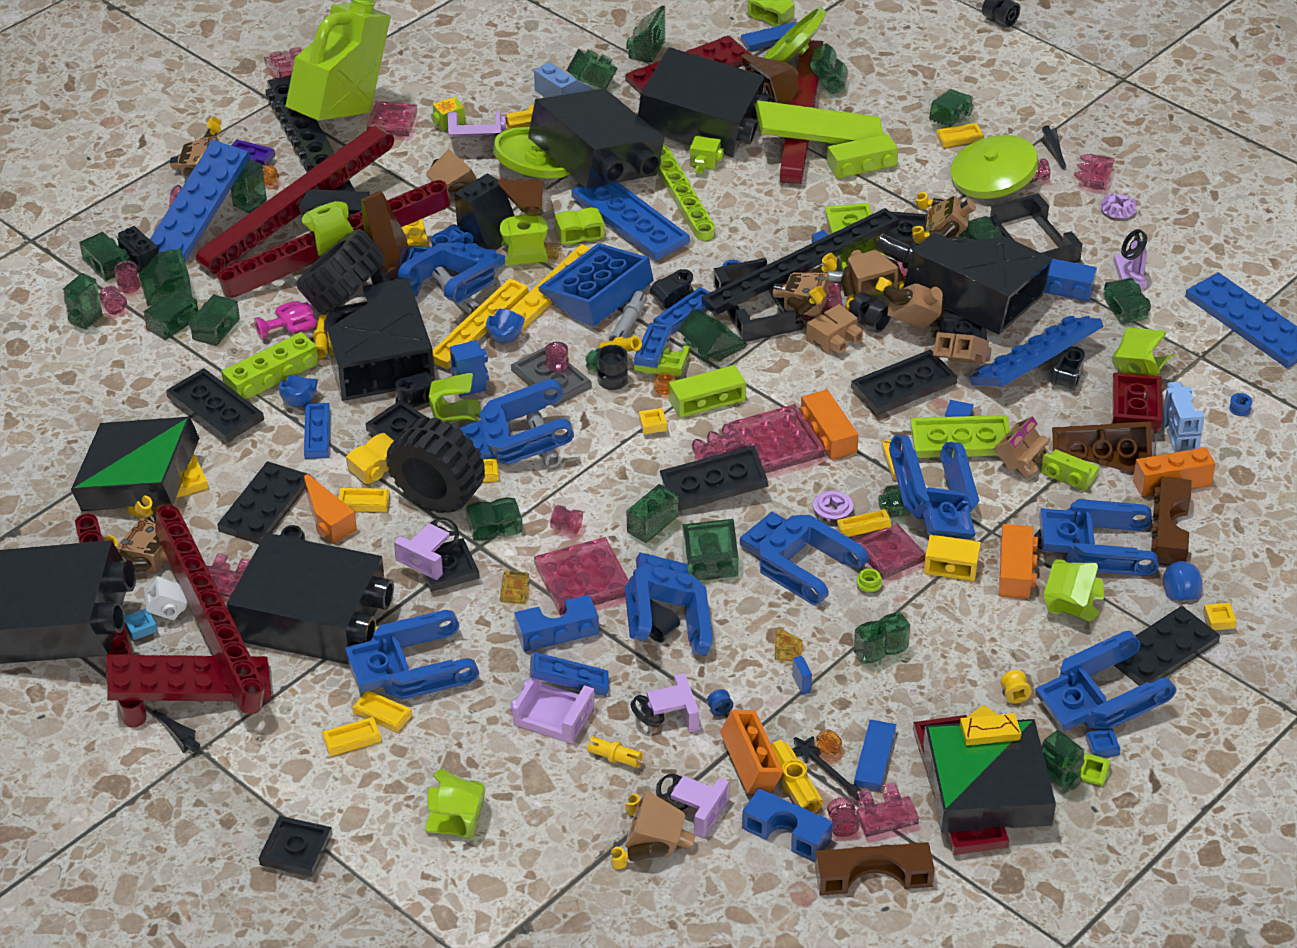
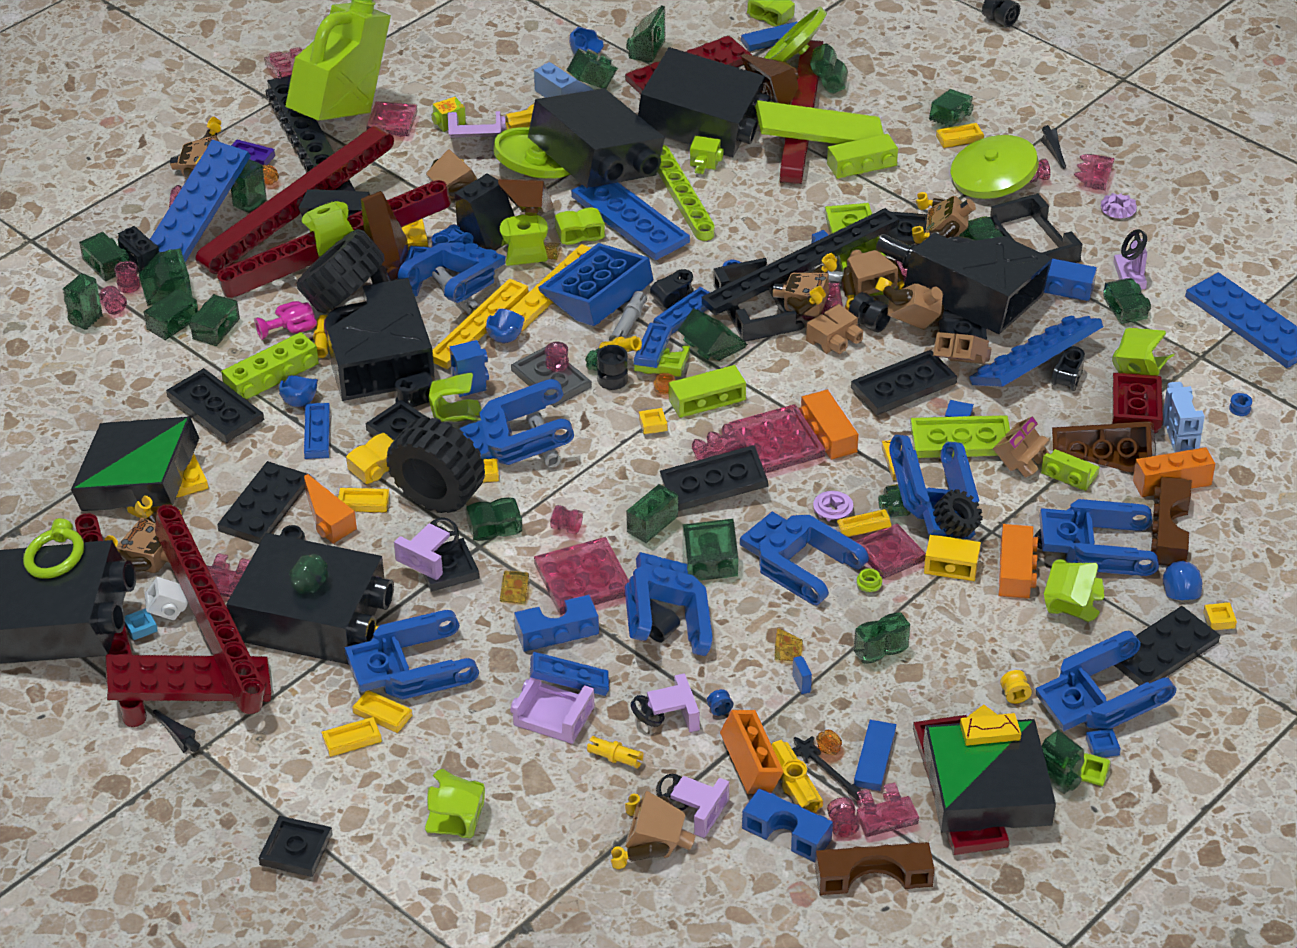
(60, 532): none -> lime piece
(308, 573): none -> clear green head
(585, 39): none -> blue hair
(950, 520): none -> black tyre

